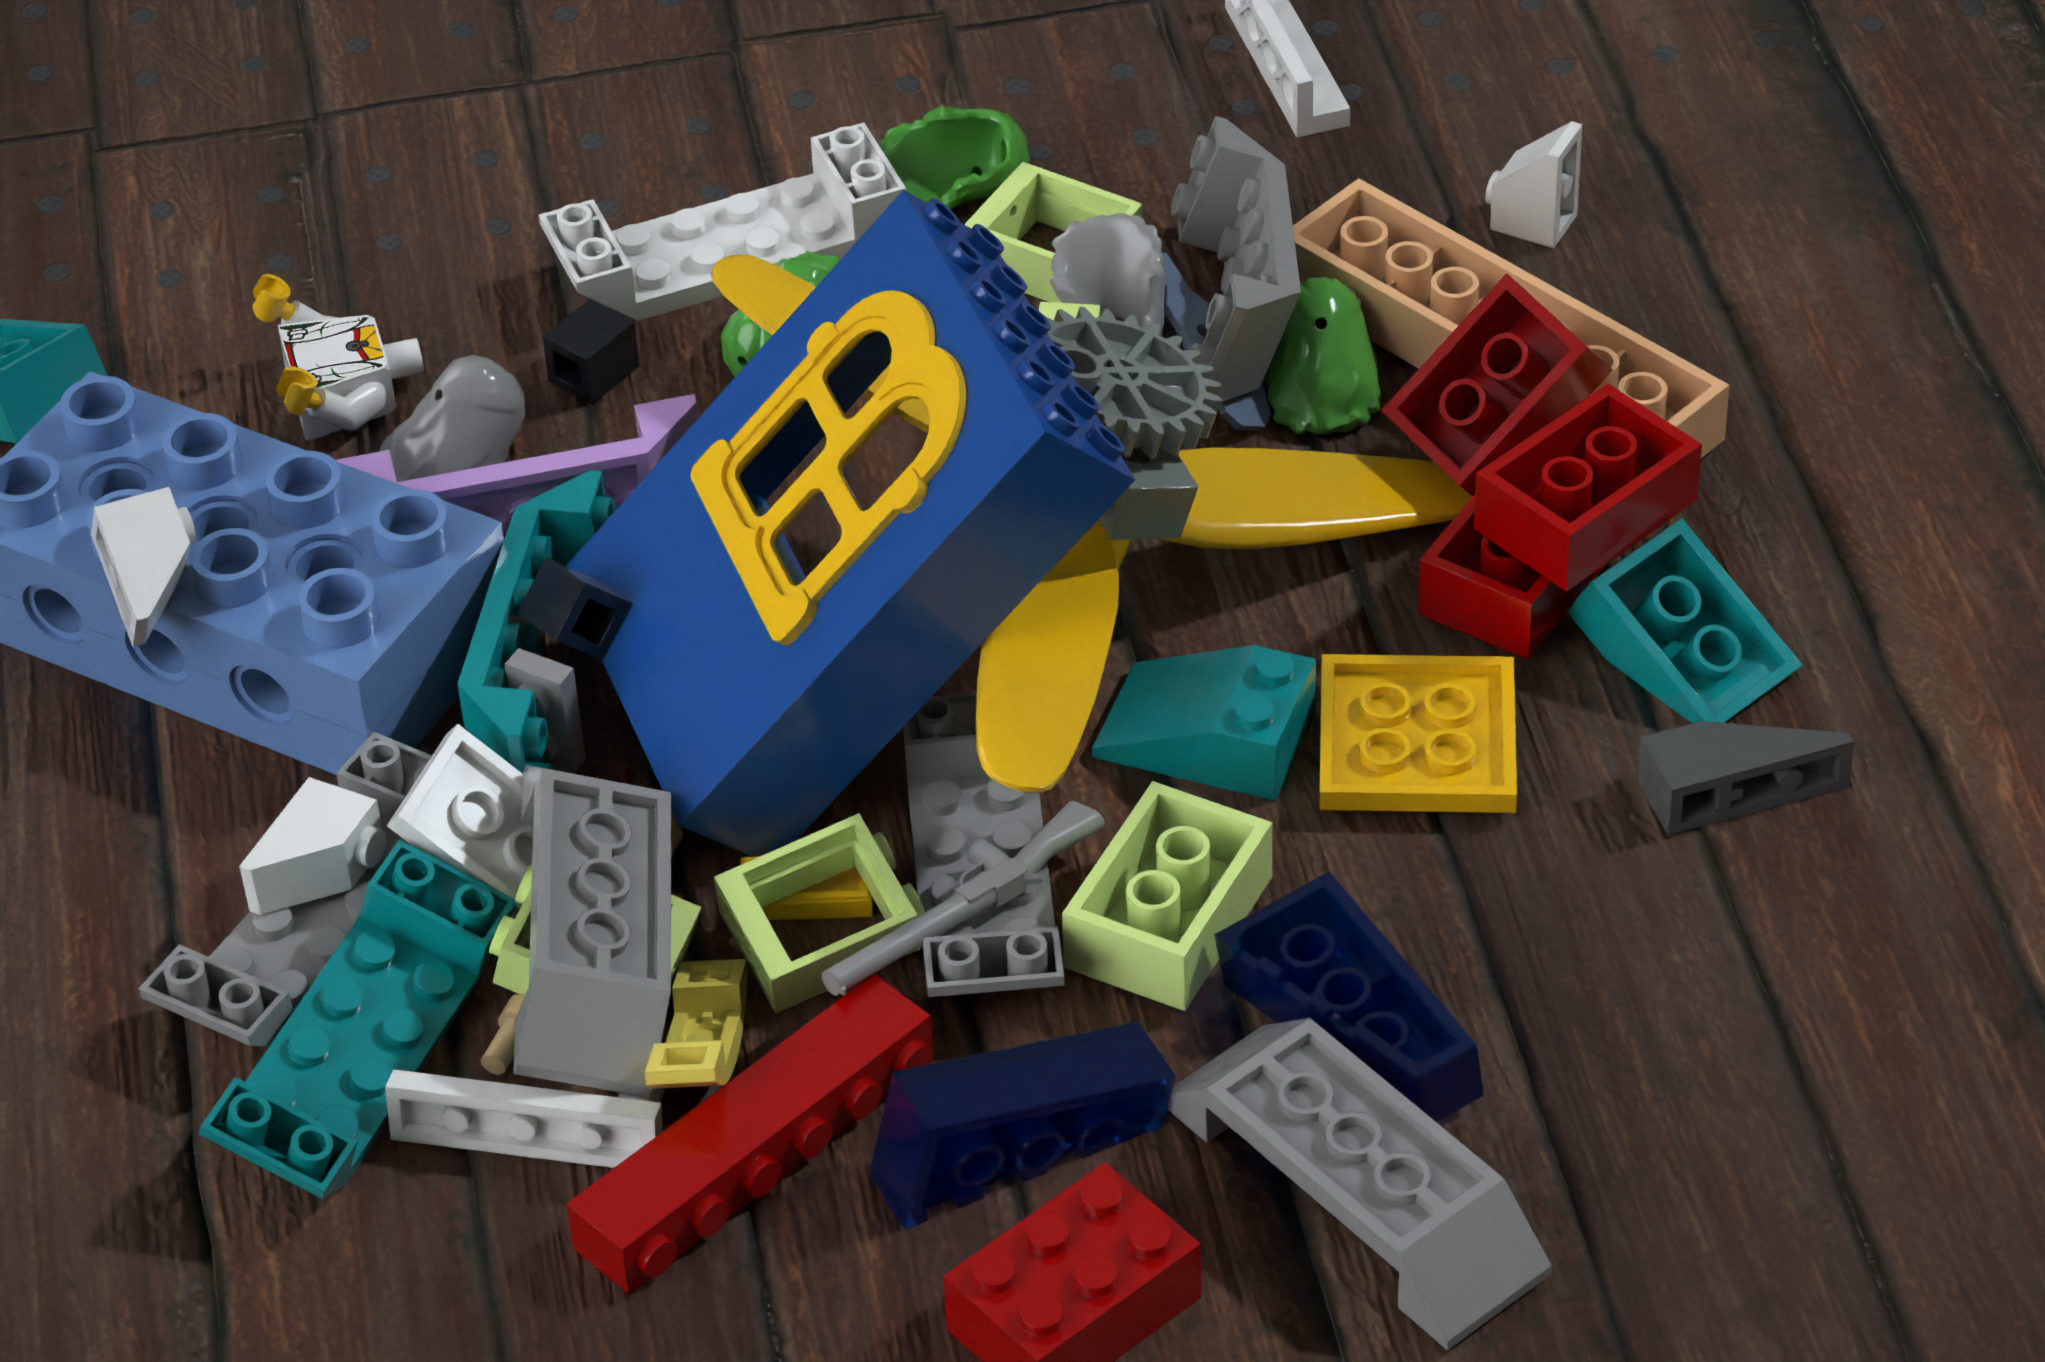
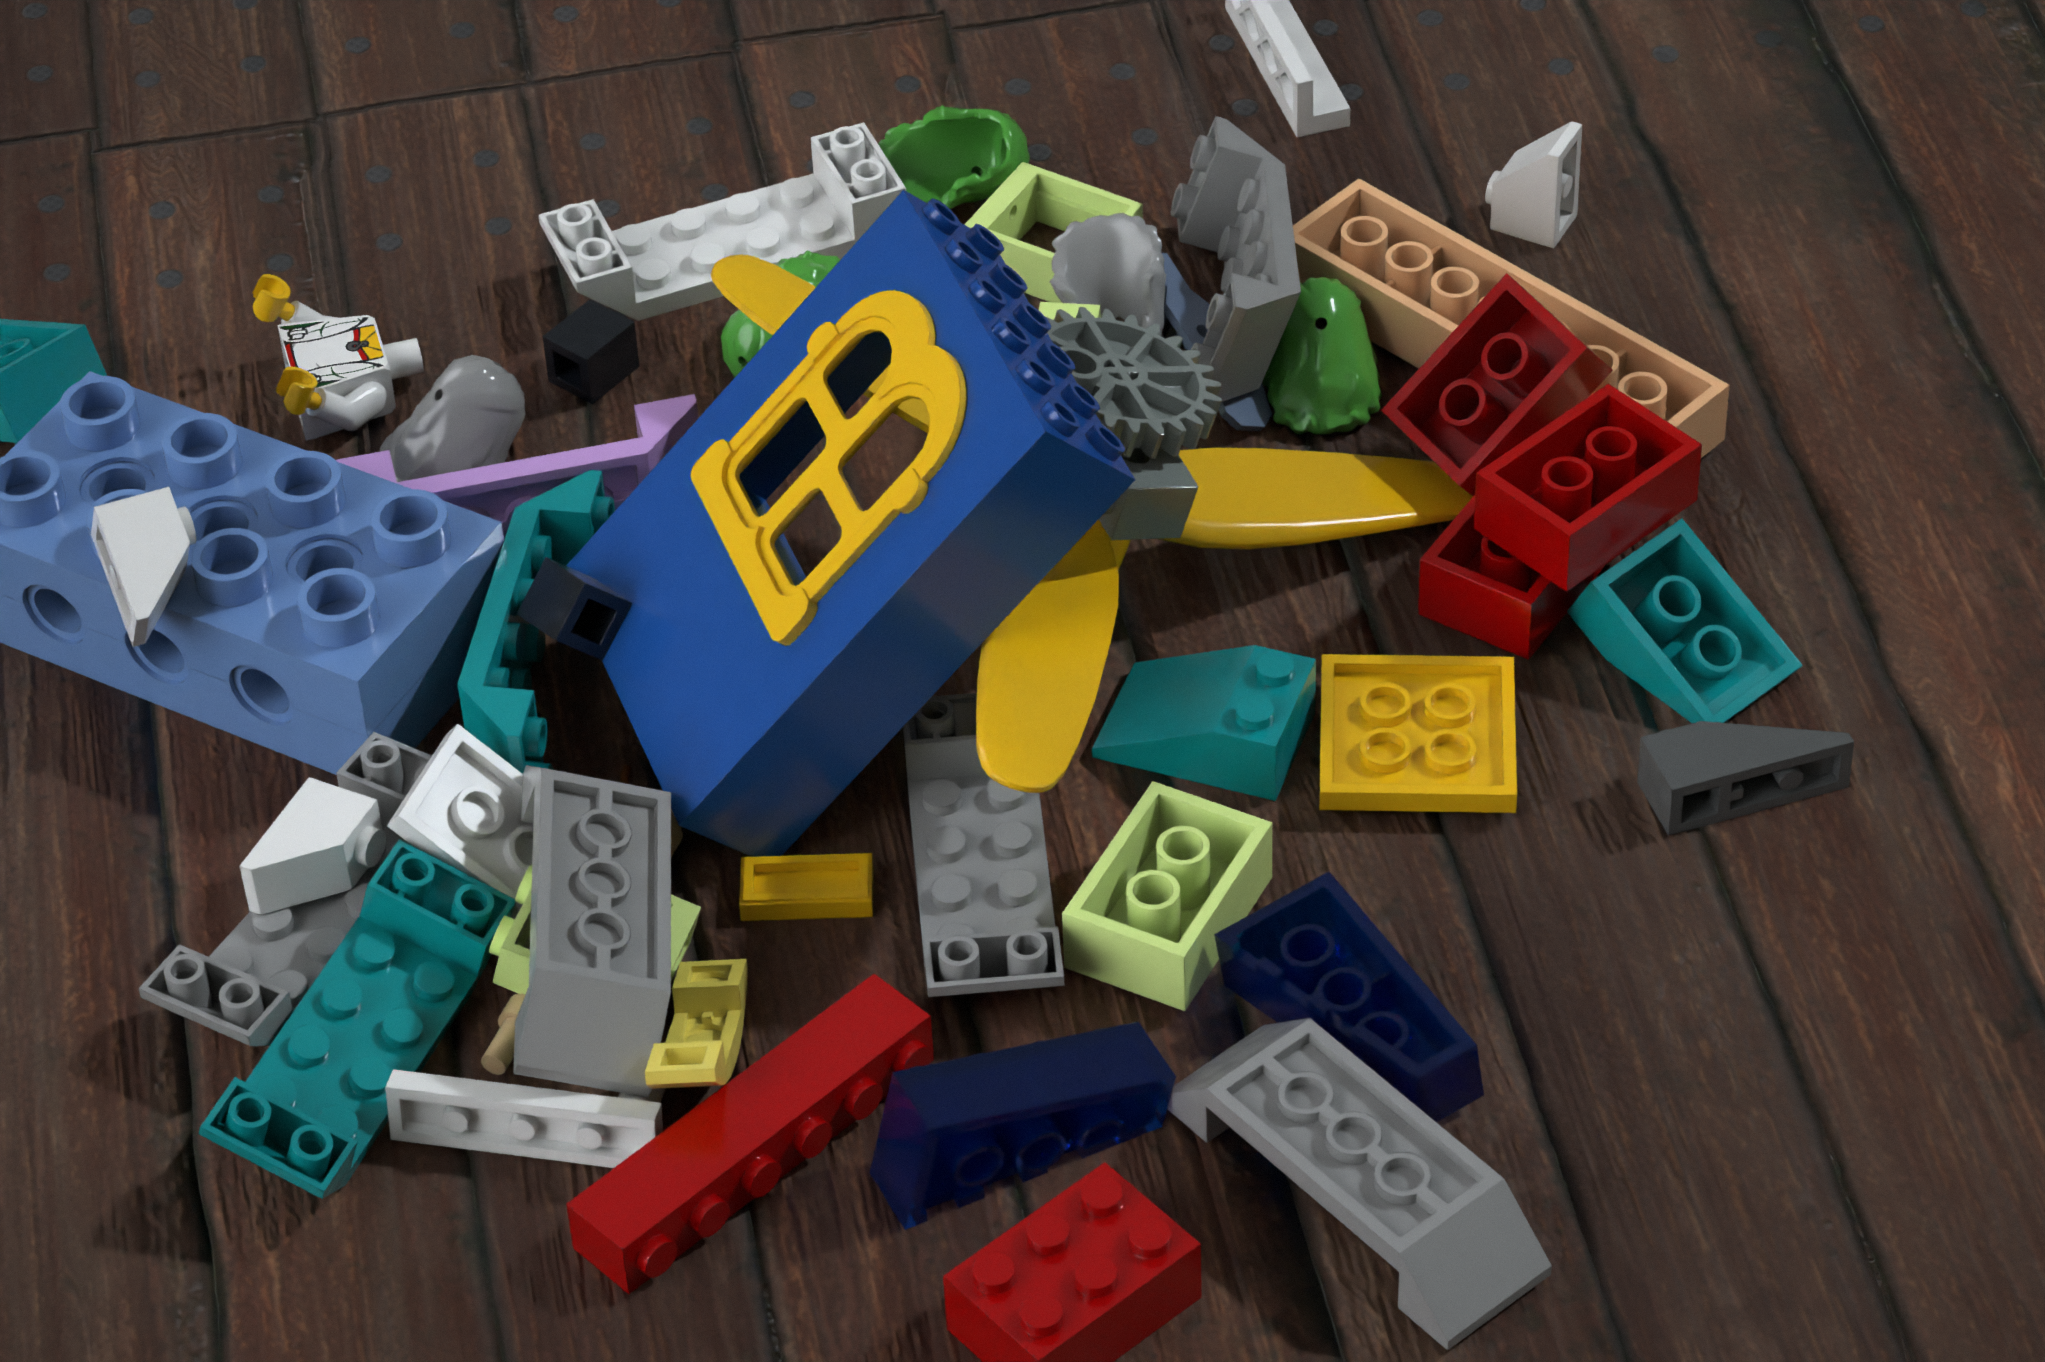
(555, 701): light grey plate -> none
(793, 868): yellowish green window -> none
(999, 883): light grey piece -> none

